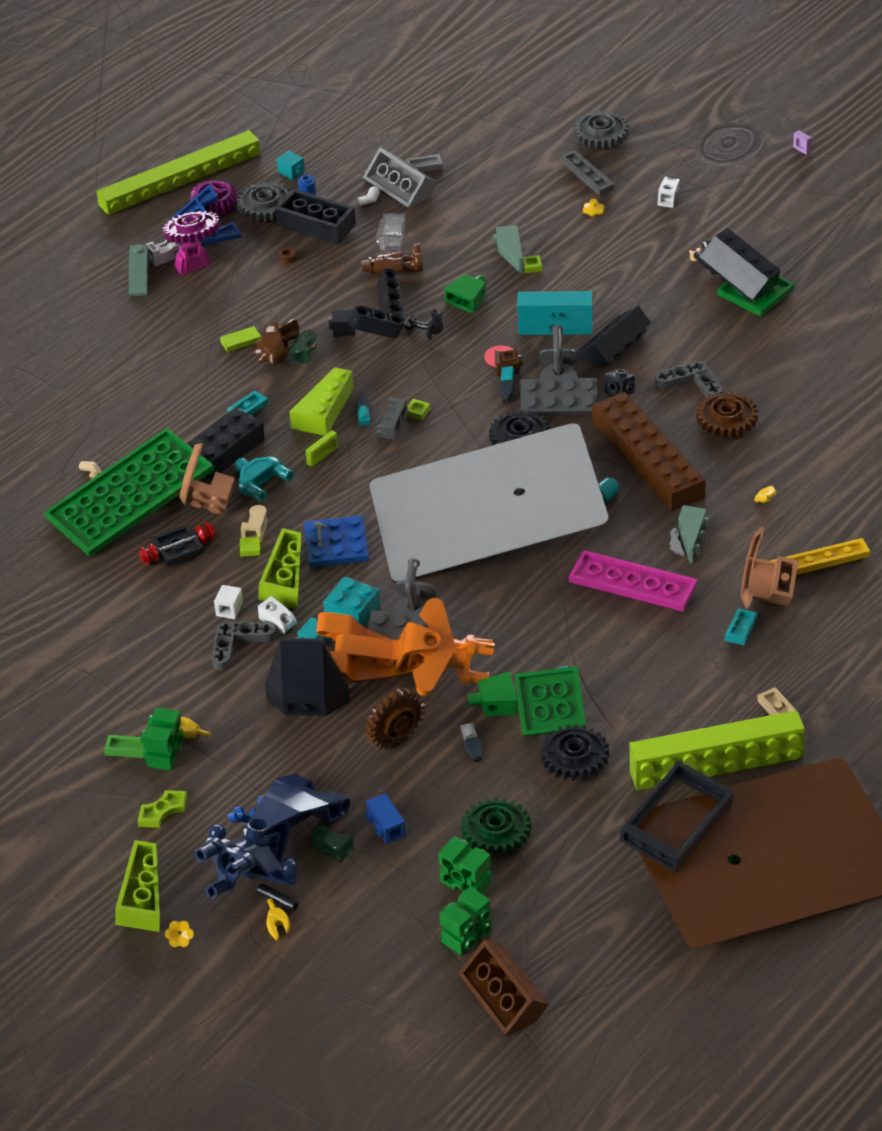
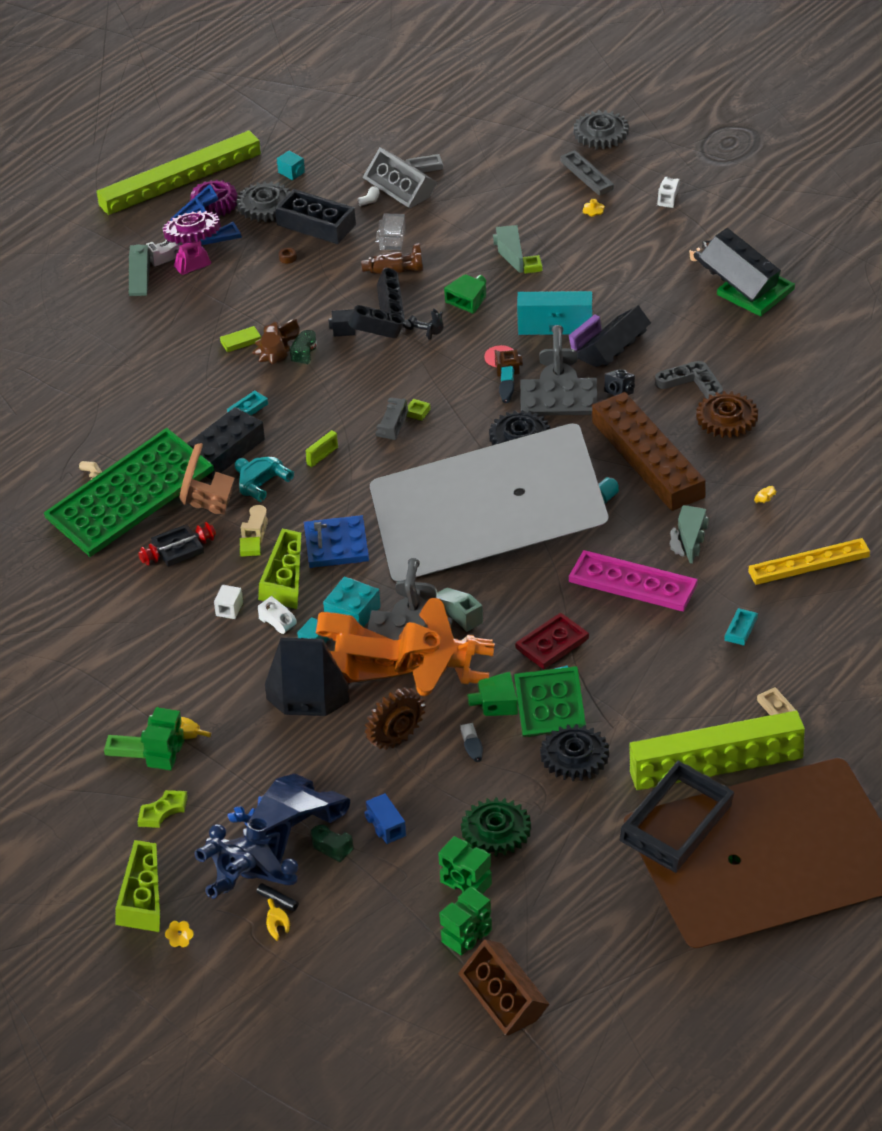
(234, 635): dark grey beam -> none
(307, 184): blue brick -> none
(323, 403): lime wedge -> none
(363, 408): piece -> none
(462, 608): none -> sand green slope
(552, 640): none -> dark red plate
(585, 332): none -> medium lavender tile
(767, 579): nougat piece -> none
(802, 142): lavender plate -> none

